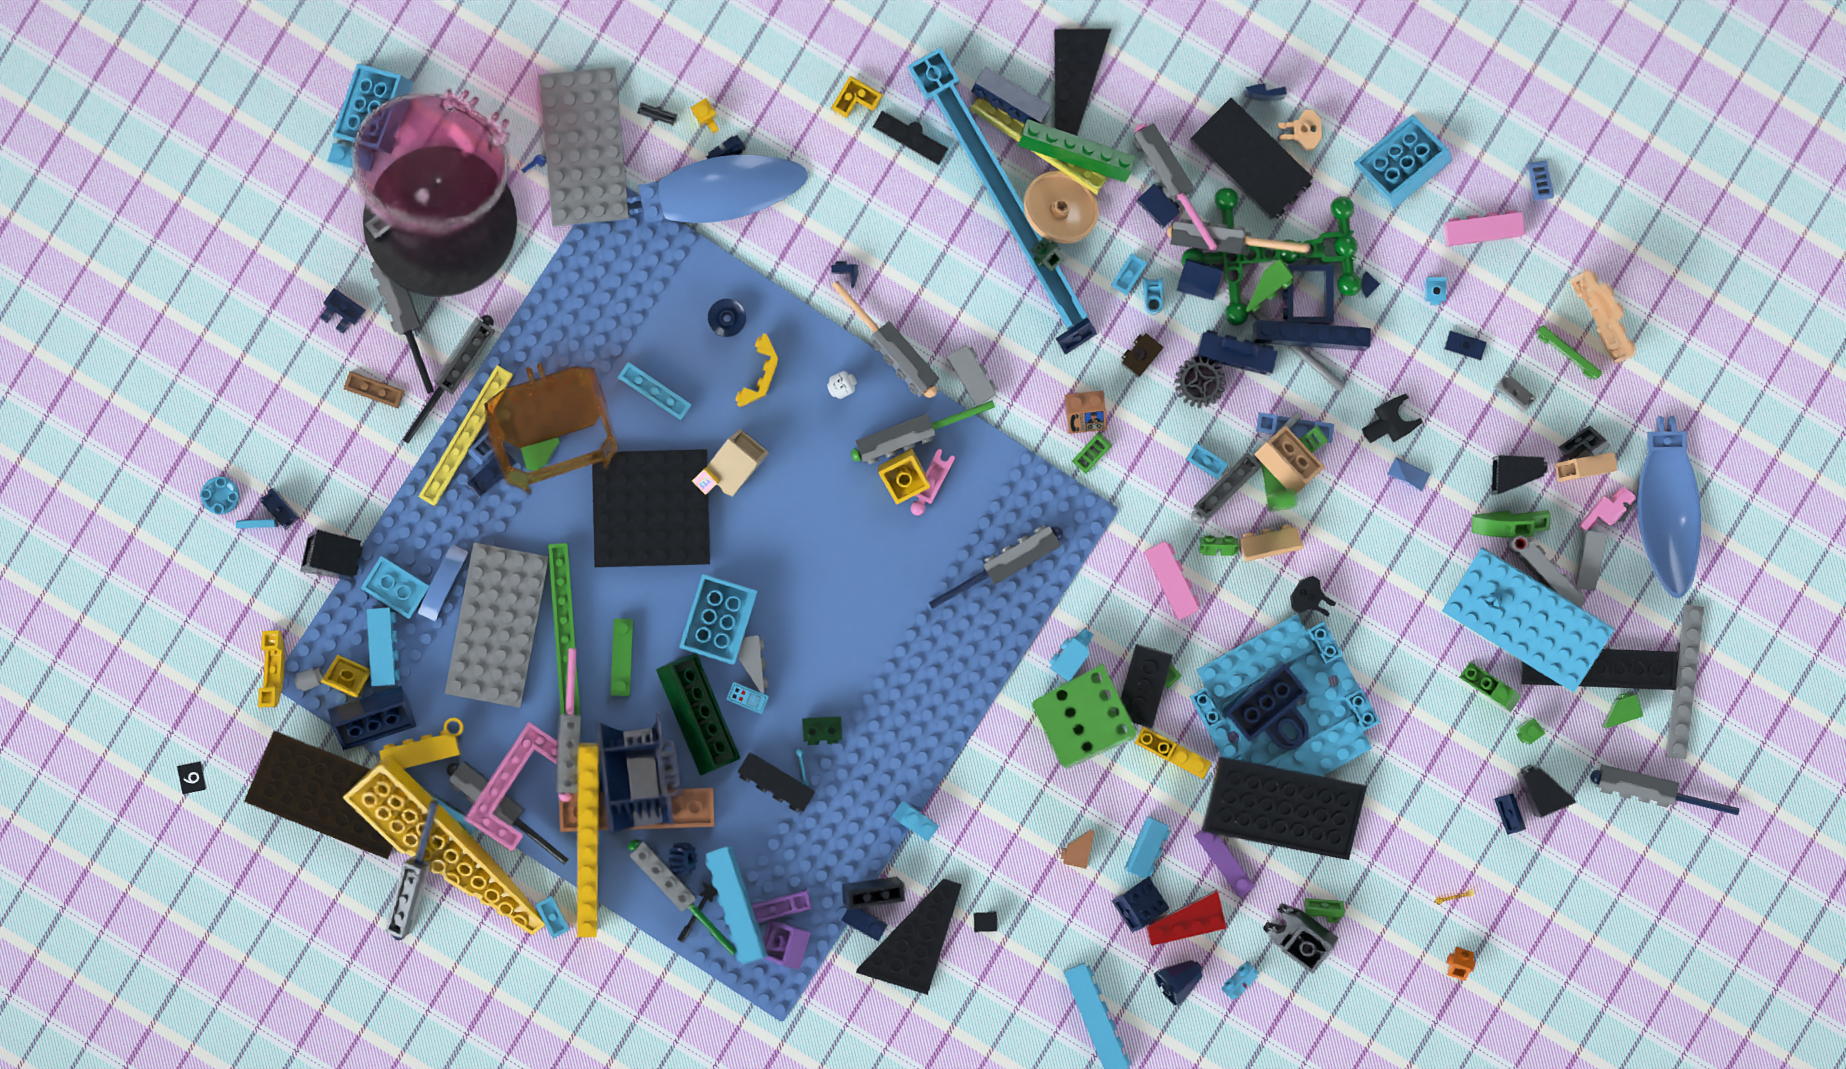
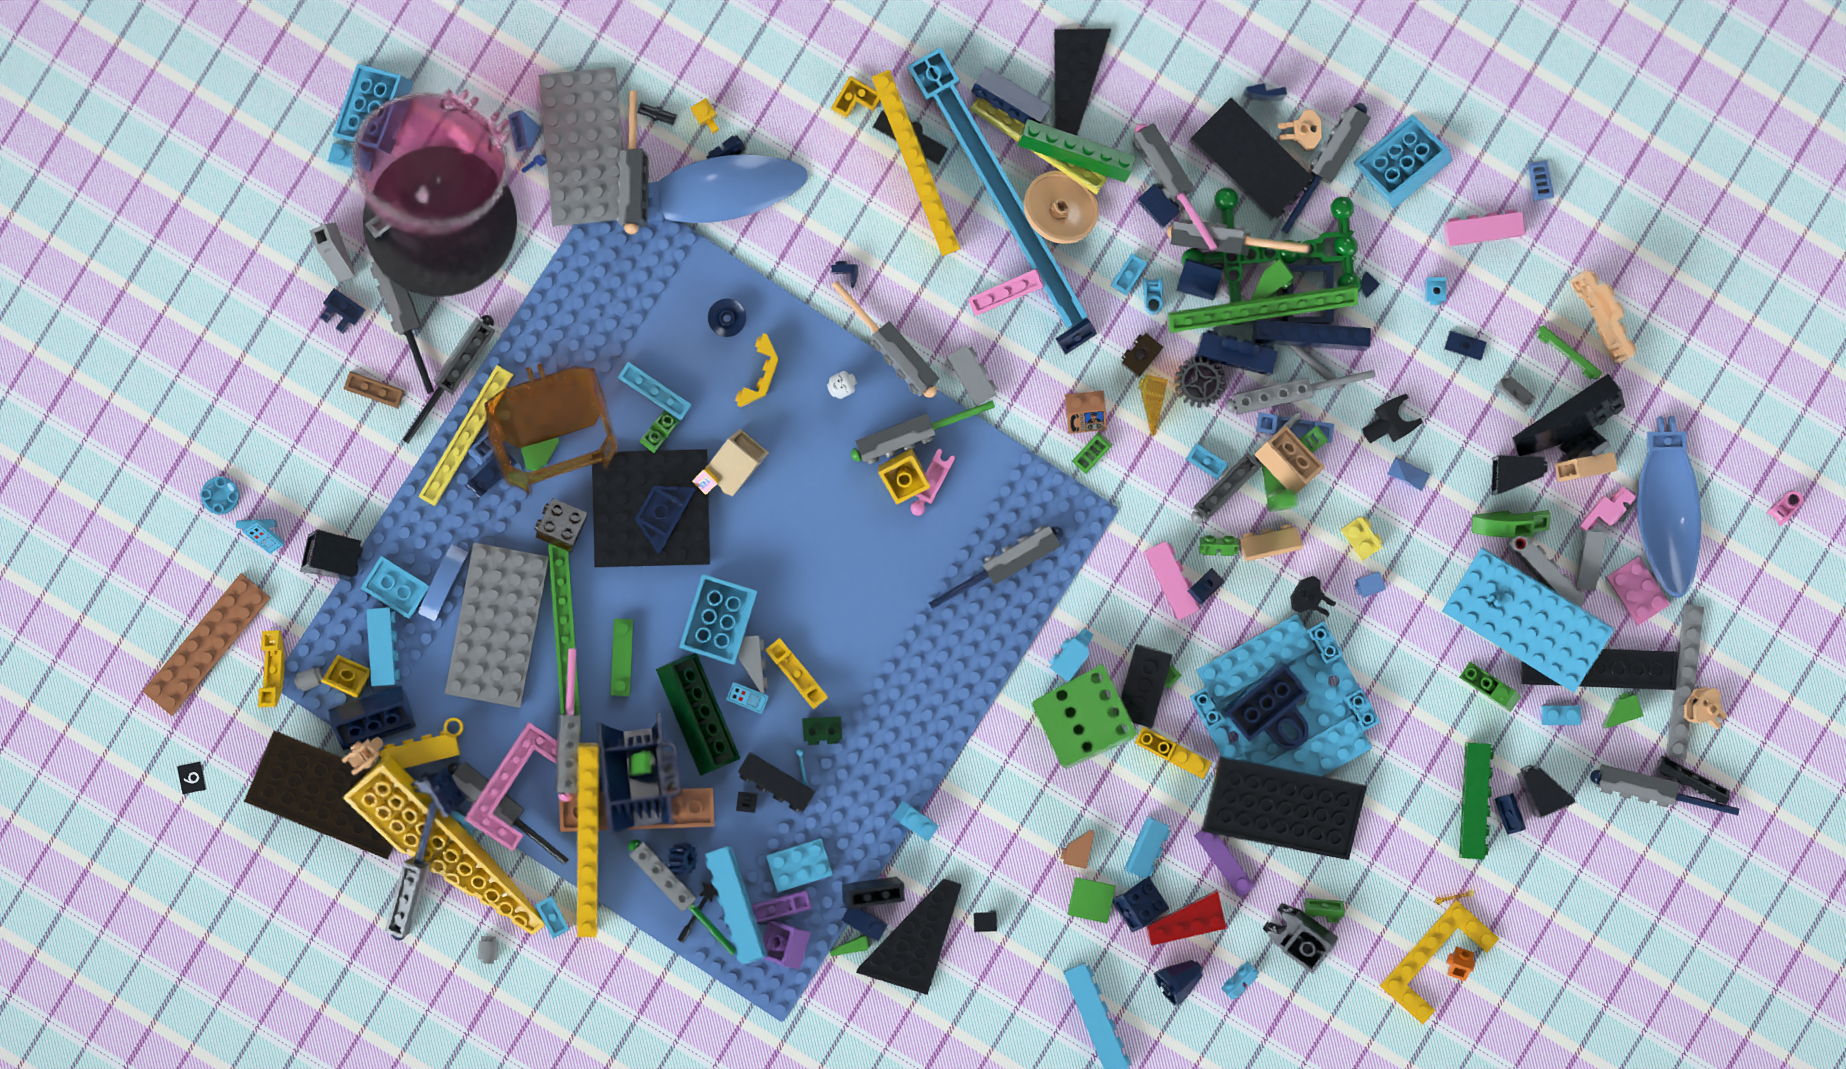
(206, 644): none -> nougat plate
(263, 536): none -> medium azure tile
(279, 508): dark blue hinge -> none
(333, 251): none -> light grey slope
(363, 754): none -> light nougat hinge
(442, 789): none -> dark blue plate
(488, 949): none -> light grey brick
(523, 130): none -> medium blue slope
(560, 524): none -> brick
(633, 178): none -> piece
(639, 764): none -> bright green slope
(659, 431): none -> bright green slope
(662, 512): none -> dark blue wing
(746, 802): none -> black tile
(796, 673): none -> yellow slope
(799, 865): none -> medium azure plate
(855, 945): none -> bright green slope
(916, 162): none -> yellow brick
(1006, 292): none -> bright pink plate
(1047, 254): dark green brick -> none
(1091, 900): none -> bright green slope
(1152, 398): none -> clear yellow slope
(1206, 586): none -> dark blue plate
(1262, 308): none -> bright green plate
(1286, 393): none -> light grey piece
(1333, 154): none -> piece
(1362, 538): none -> light yellow bracket
(1369, 584): none -> medium blue brick
(1454, 917): none -> yellow plate
(1475, 801): none -> green brick
(1529, 731): bright green brick -> none
(1560, 715): none -> medium azure plate
(1572, 418): none -> black slope
(1637, 590): none -> bright pink plate
(1697, 782): none -> black plate
(1705, 708): none -> light nougat hinge
(1784, 507): none -> bright pink piece

